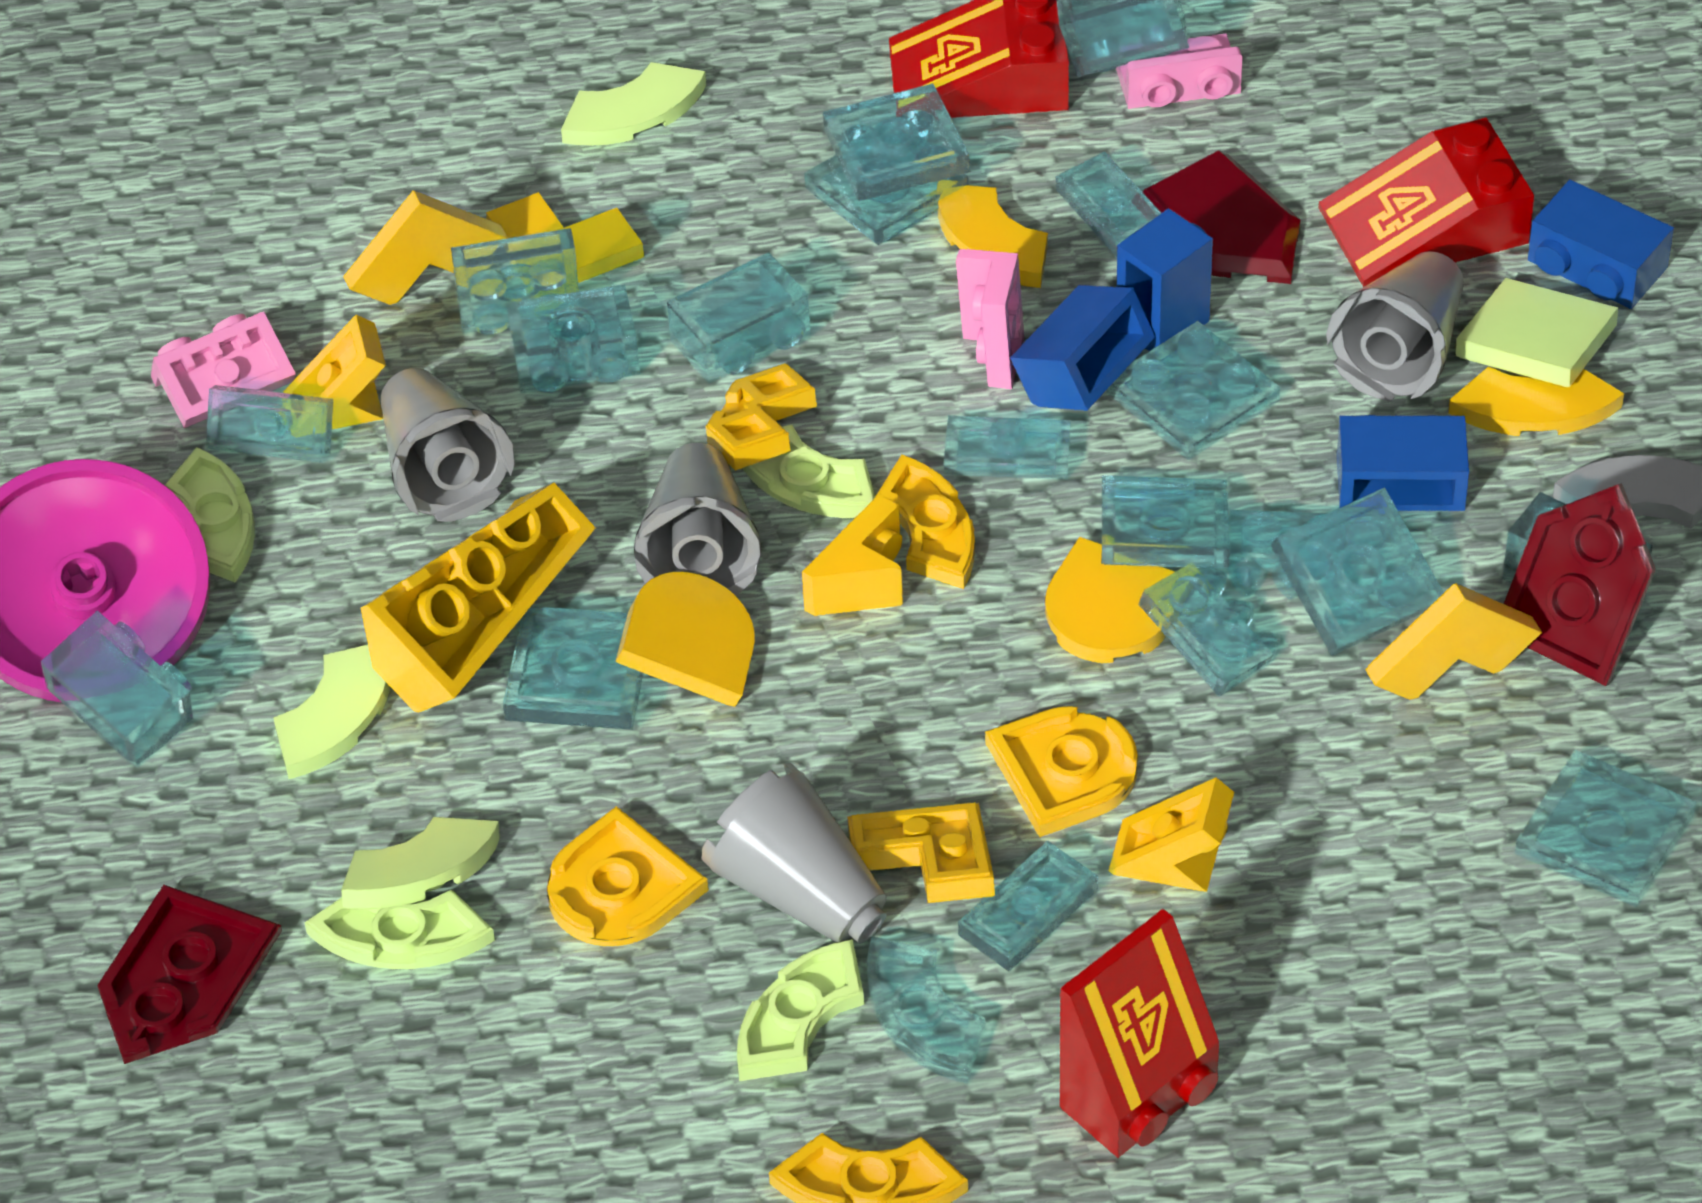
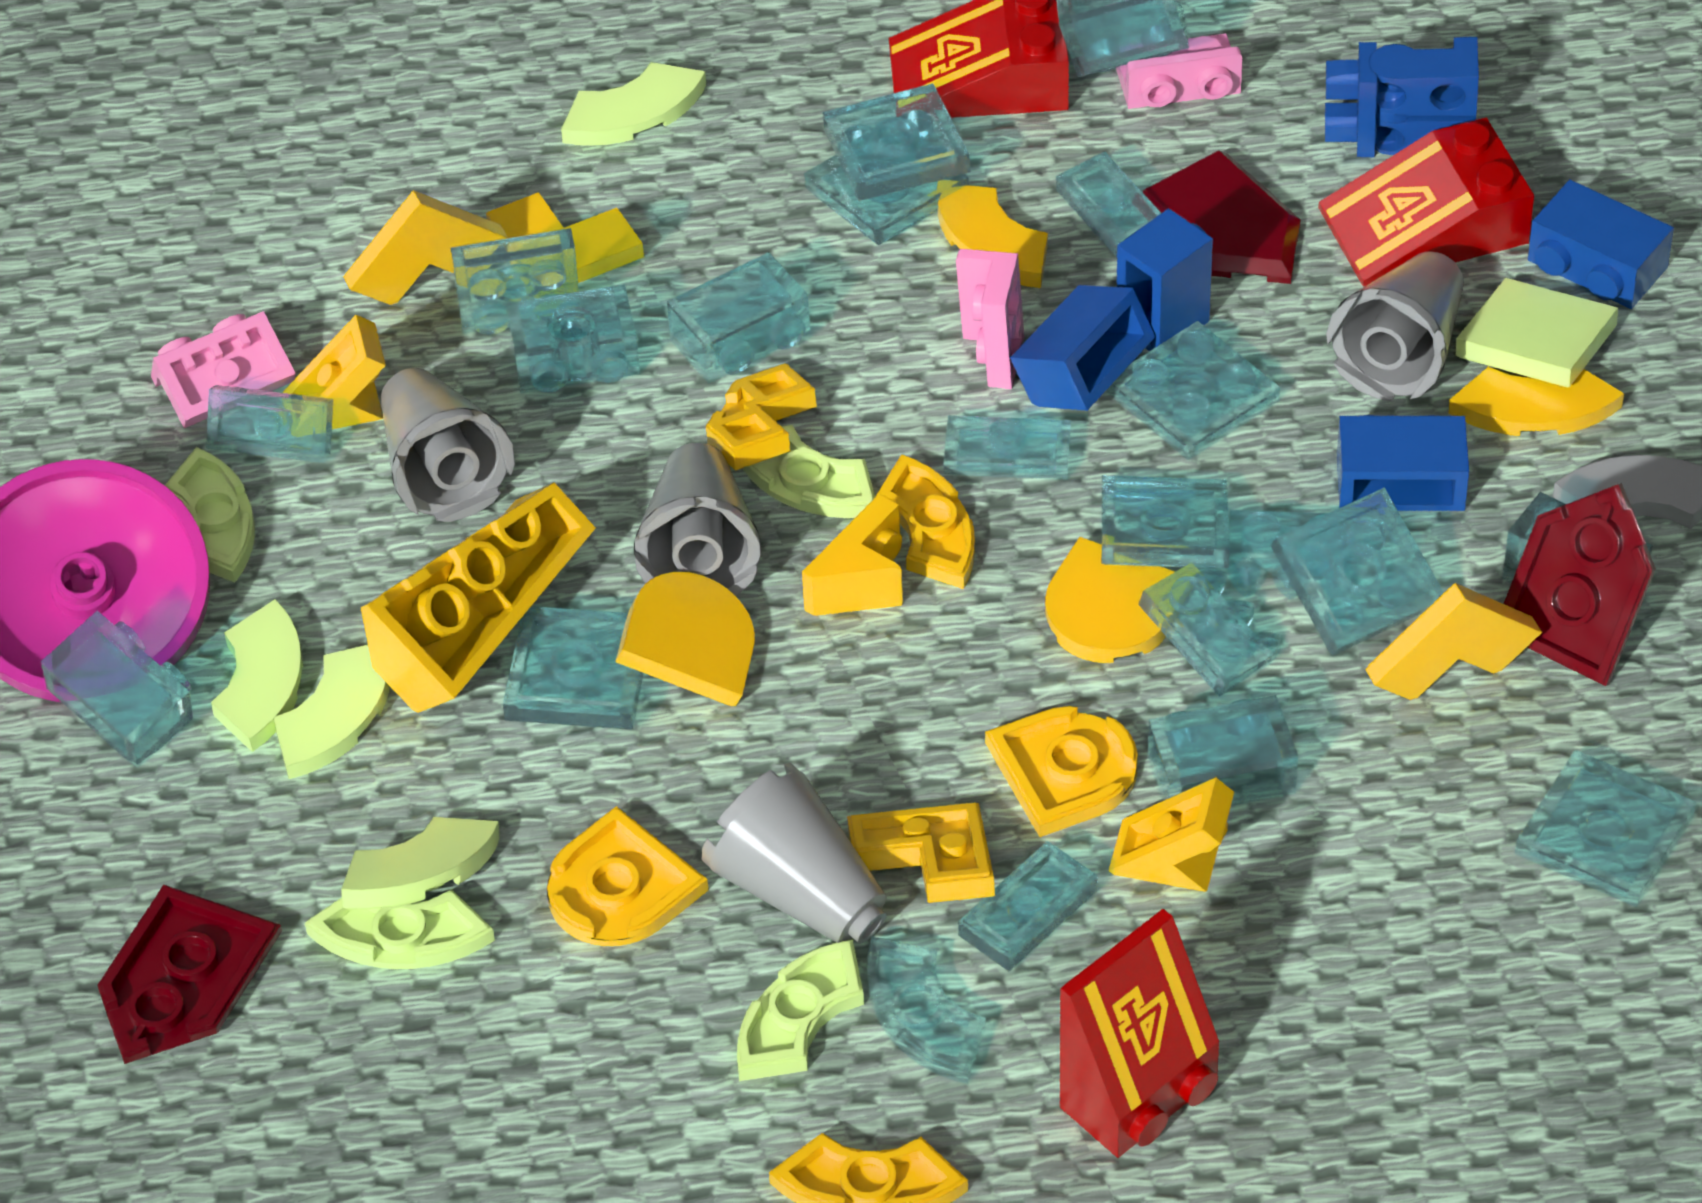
(264, 677): none -> yellowish green tile
(1236, 742): none -> clear light blue piece
(1400, 94): none -> blue hips

